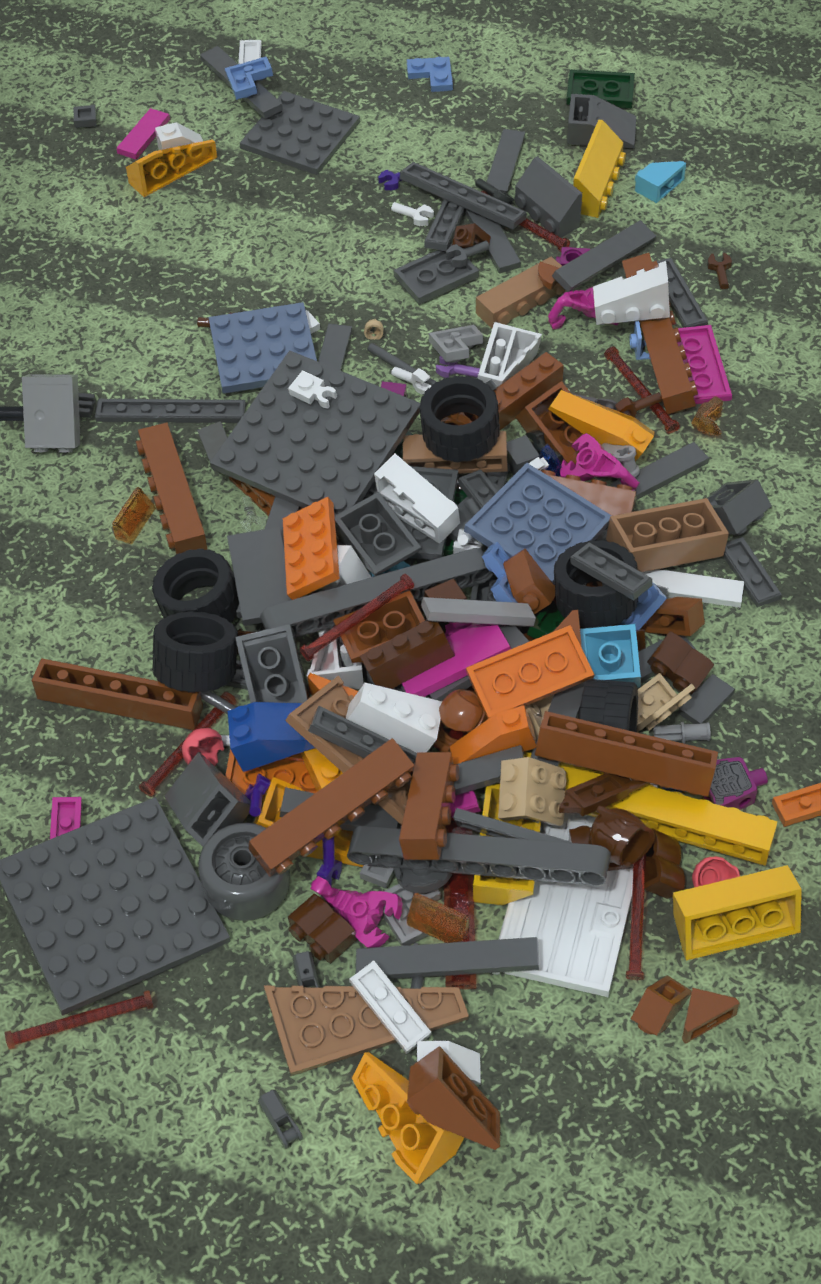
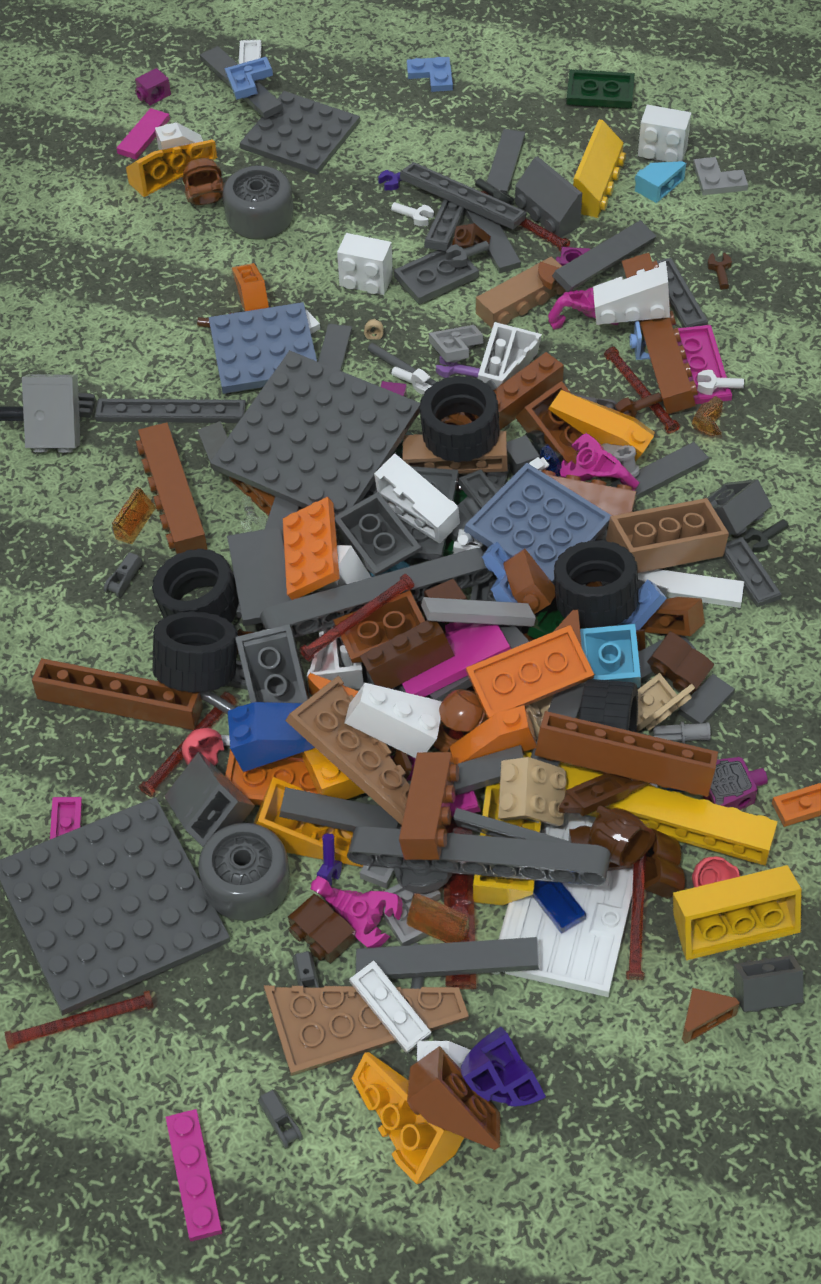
(85, 116): dark grey plate -> none
(124, 573): none -> dark grey bar
(152, 86): none -> magenta brick
(193, 1175): none -> dark pink plate
(203, 181): none -> dark orange helmet
(250, 287): none -> orange slope
(255, 794): dark purple bar -> none
(258, 202): none -> dark grey wheel
(311, 388): white plate -> none
(331, 807): dark orange brick -> none
(349, 734): dark grey tile -> none
(365, 264): none -> white brick
(499, 1073): none -> dark purple brick
(558, 904): none -> clear blue tile
(585, 113): dark grey slope -> none
(611, 571): dark grey tile -> none
(660, 1005): dark orange slope -> none
(664, 134): none -> white brick
(709, 382): none -> white bar
(714, 181): none -> light grey plate
(764, 536): none -> pearl dark grey bar
(768, 983): none -> dark grey brick

